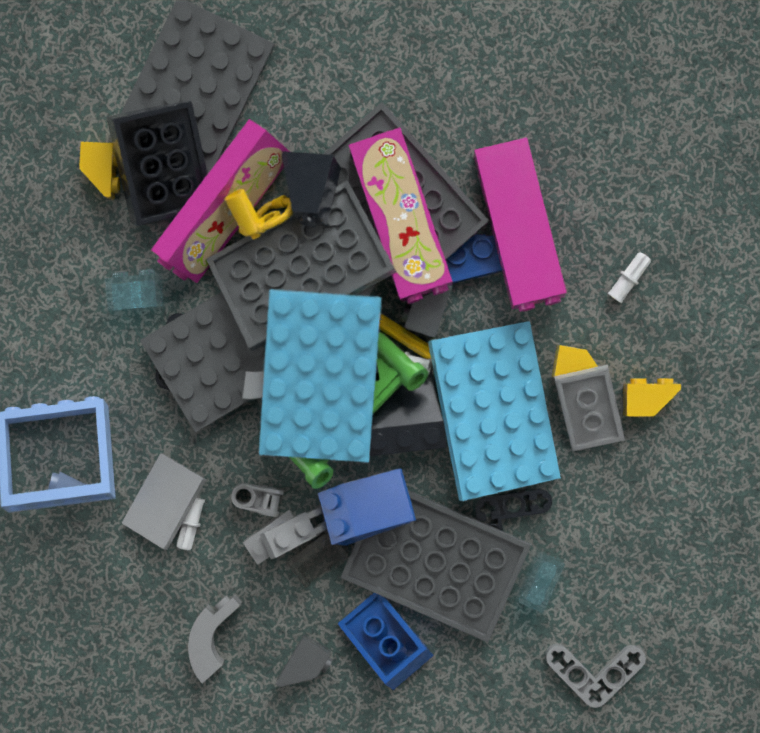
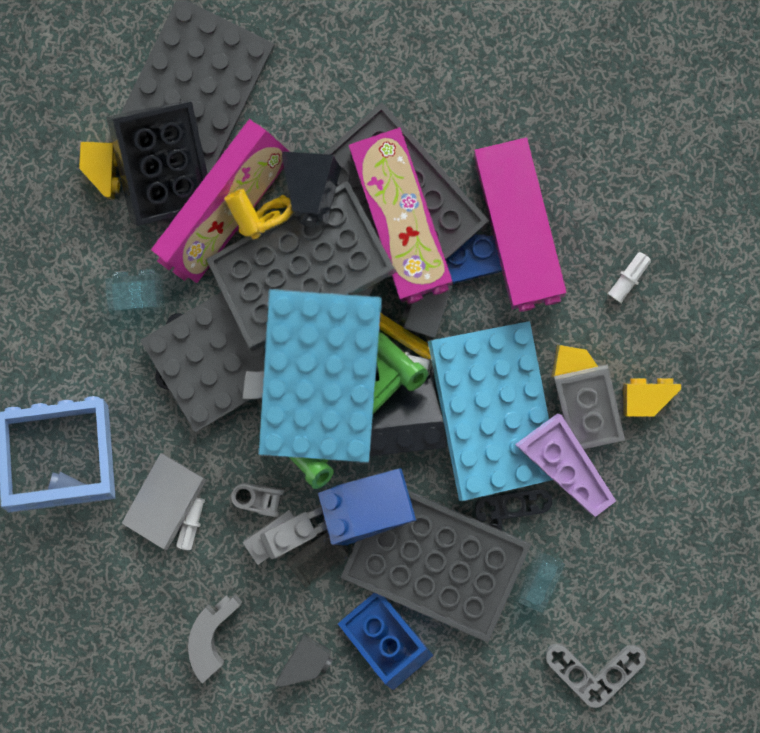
(565, 461): none -> lavender wing

